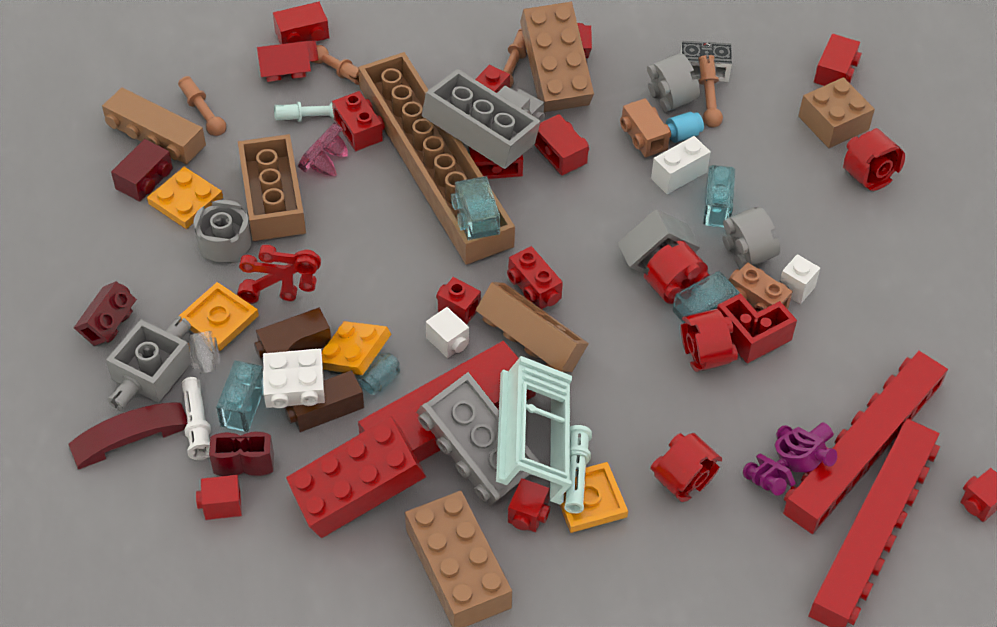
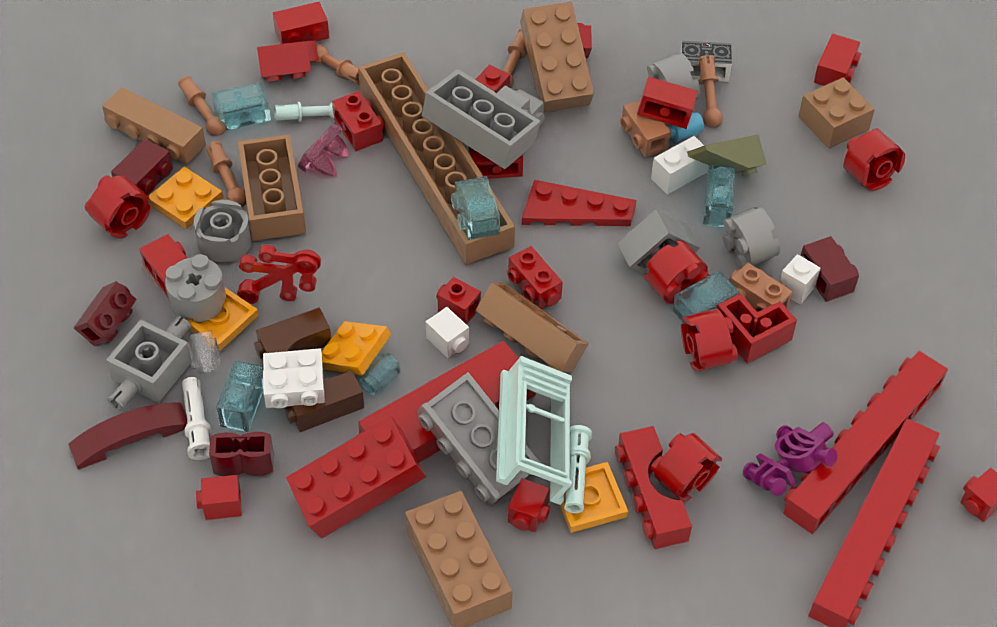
(118, 205): none -> red brick
(160, 256): none -> red brick
(195, 288): none -> light grey brick
(222, 165): none -> nougat pin
(241, 106): none -> clear light blue brick
(561, 145): red brick -> none
(563, 203): none -> red wing
(663, 517): none -> red arch
(667, 102): none -> red brick
(742, 154): none -> olive slope
(836, 273): none -> dark red brick

